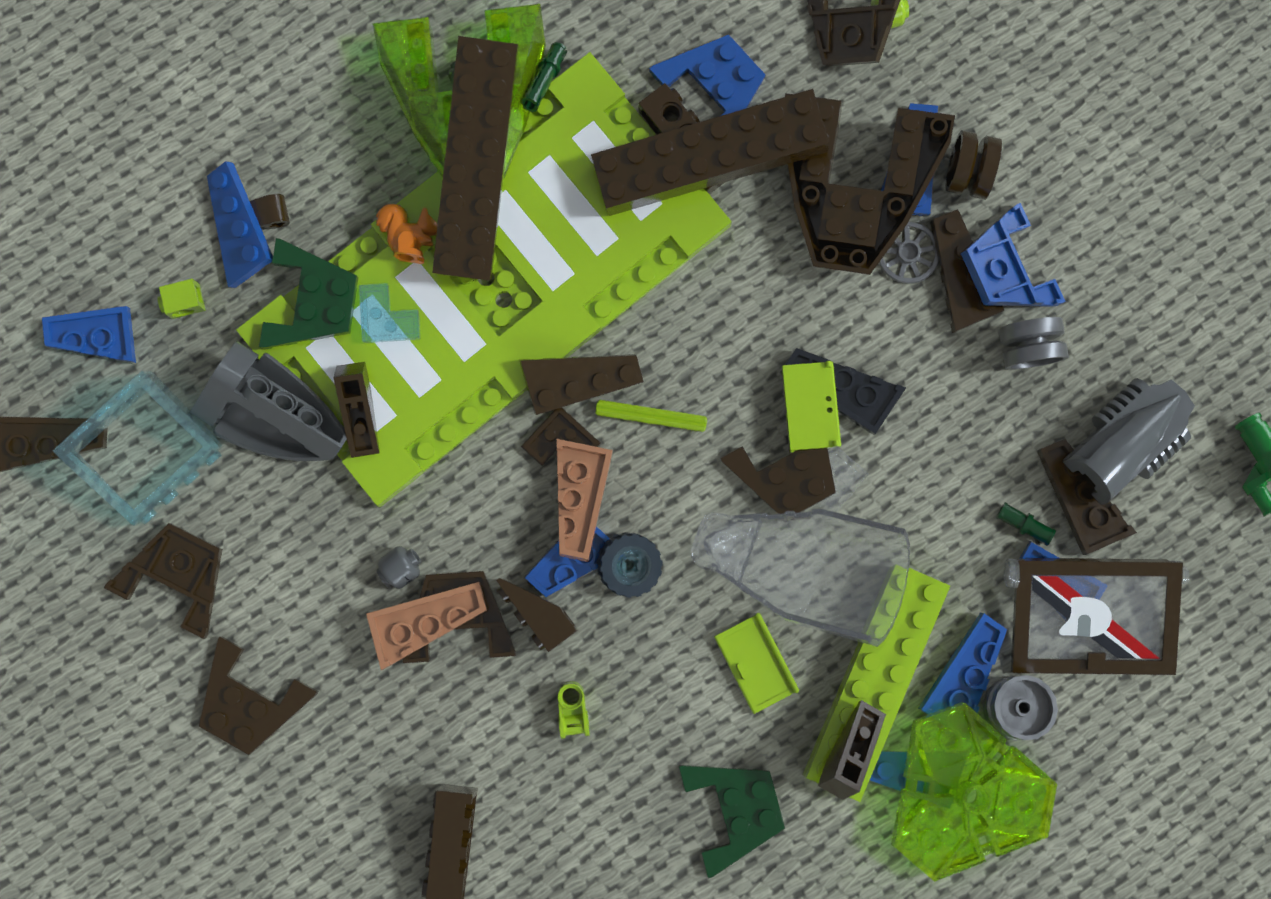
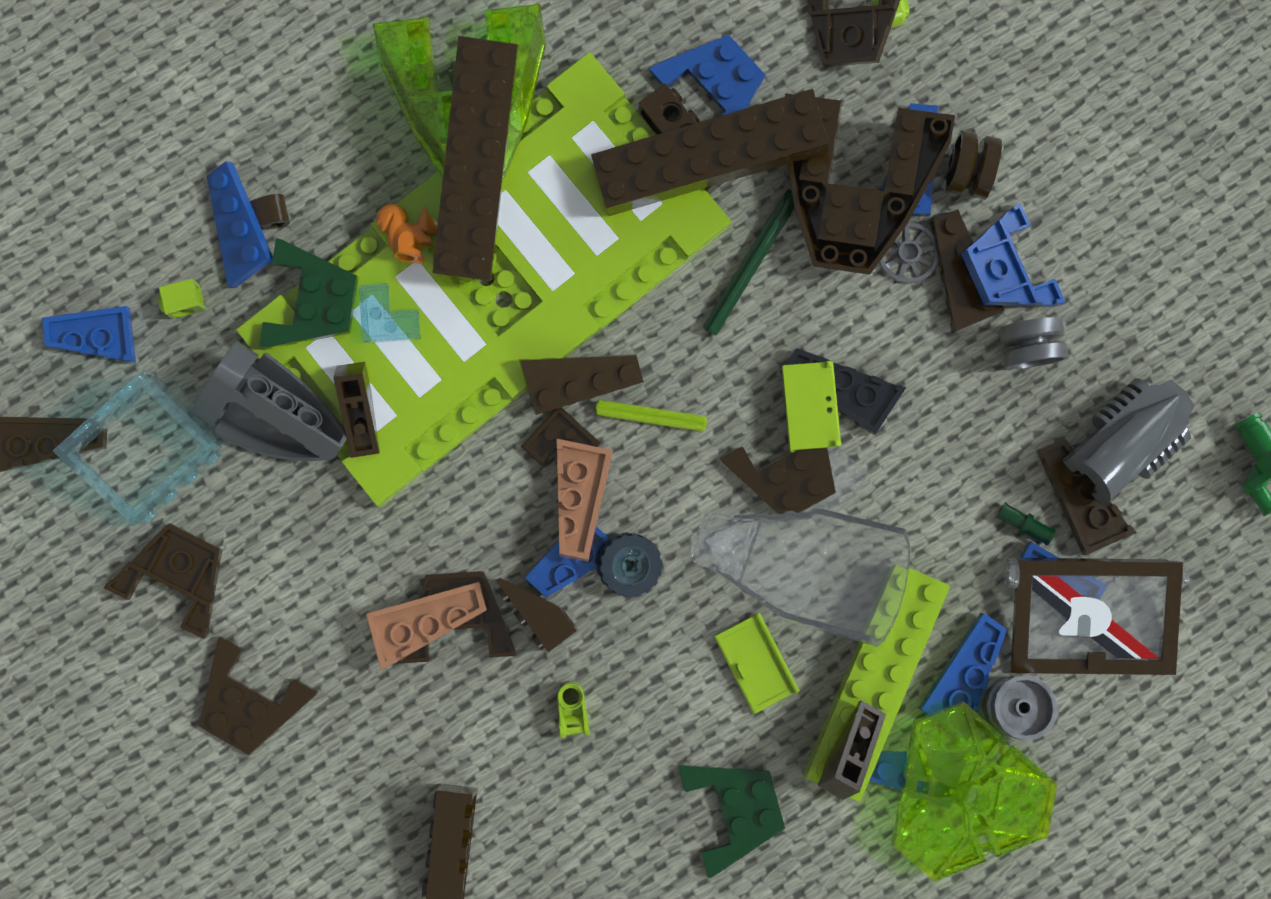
(399, 567): dark grey head -> none
(547, 70): dark green pin -> none
(750, 264): none -> dark green axle

